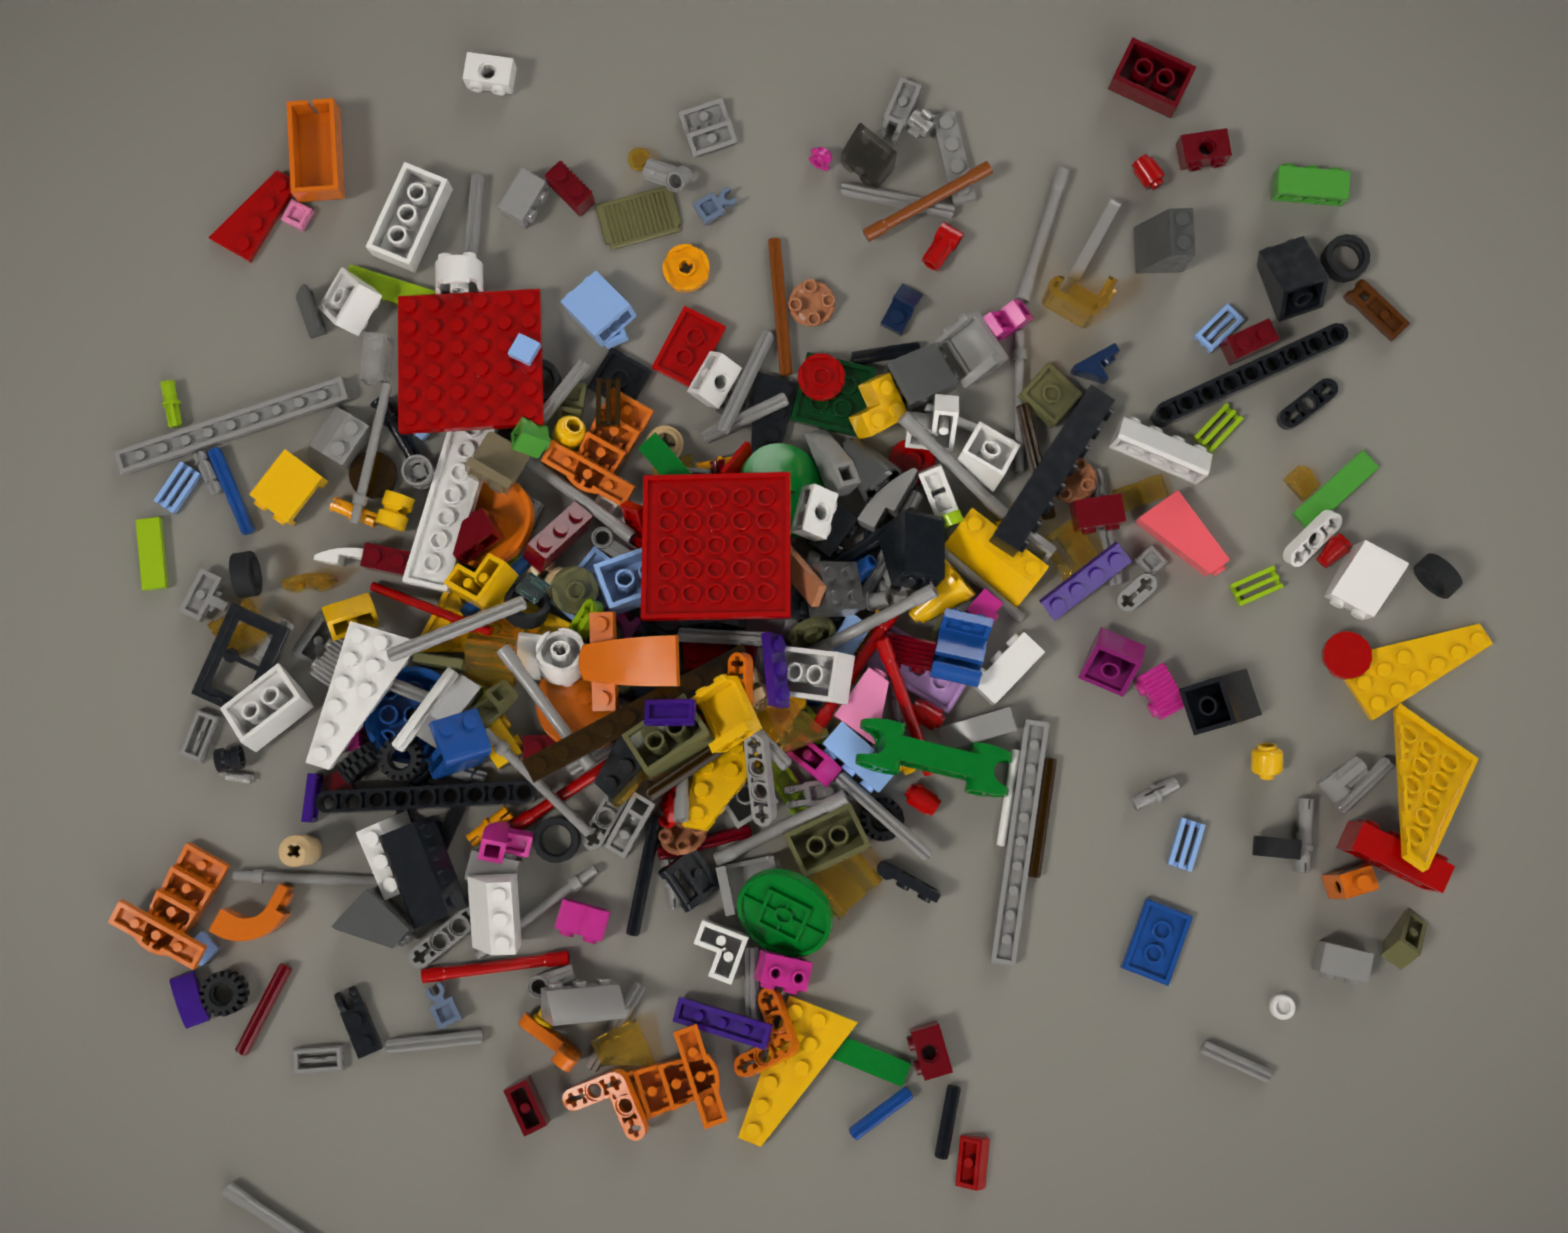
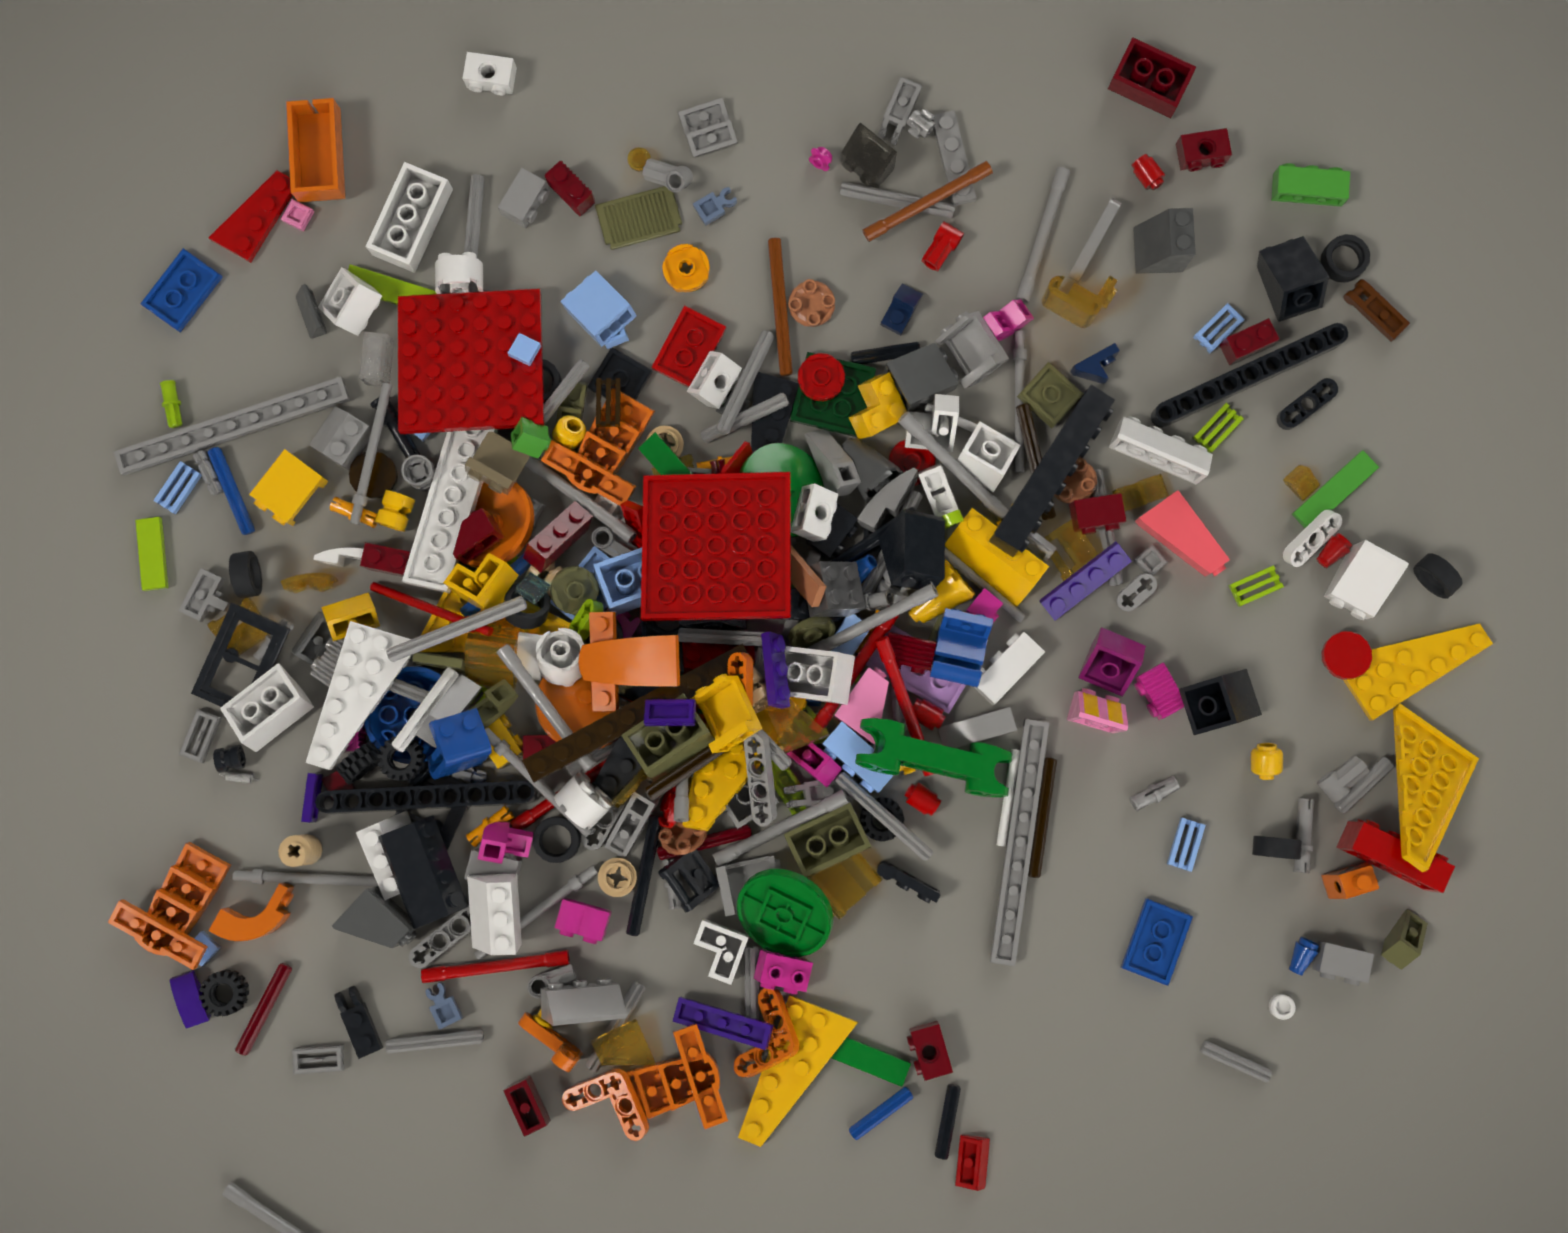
(181, 290): none -> blue tile
(583, 801): none -> white brick
(607, 883): none -> tan gear
(1098, 712): none -> bright pink slope
(1303, 955): none -> blue cone

